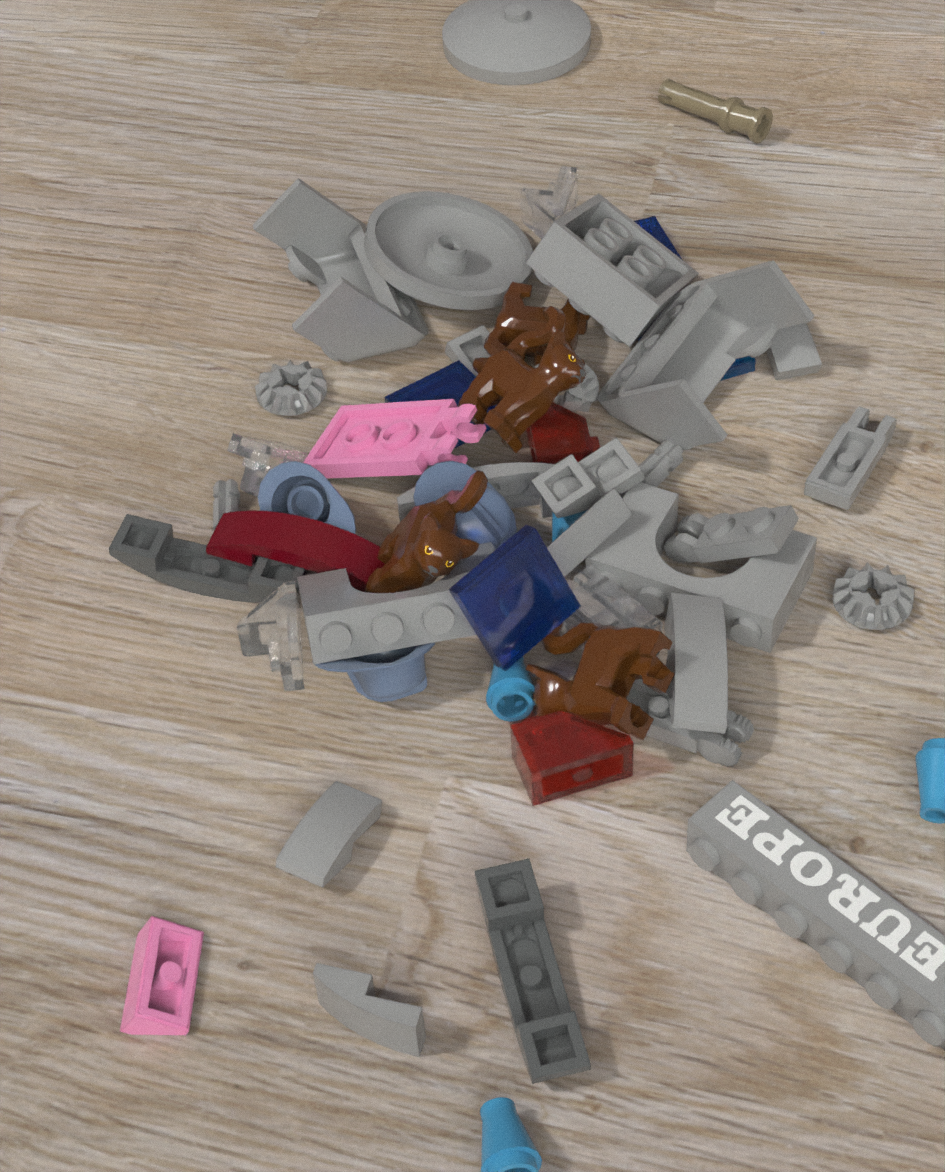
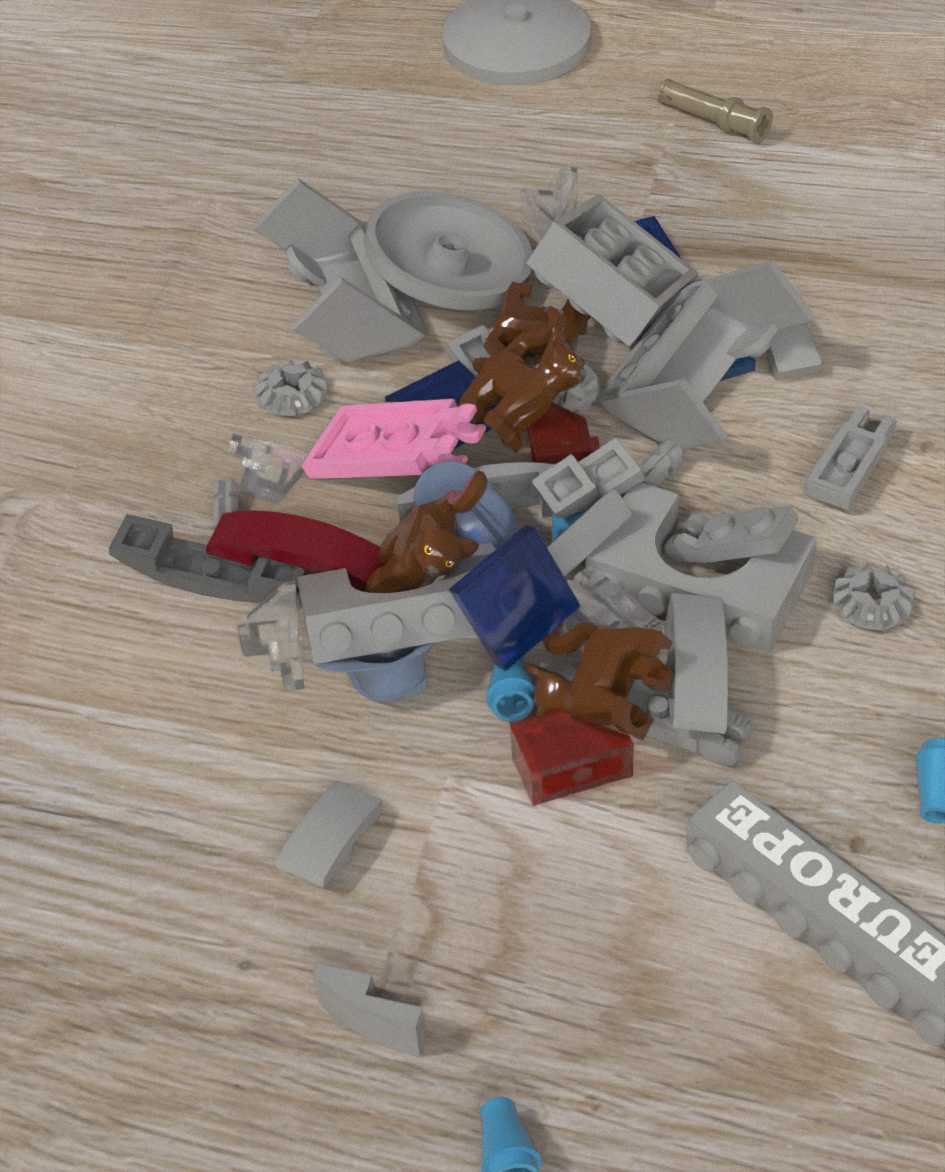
(162, 979): bright pink slope -> none
(304, 492): sand blue piece -> none
(530, 973): dark grey slope -> none

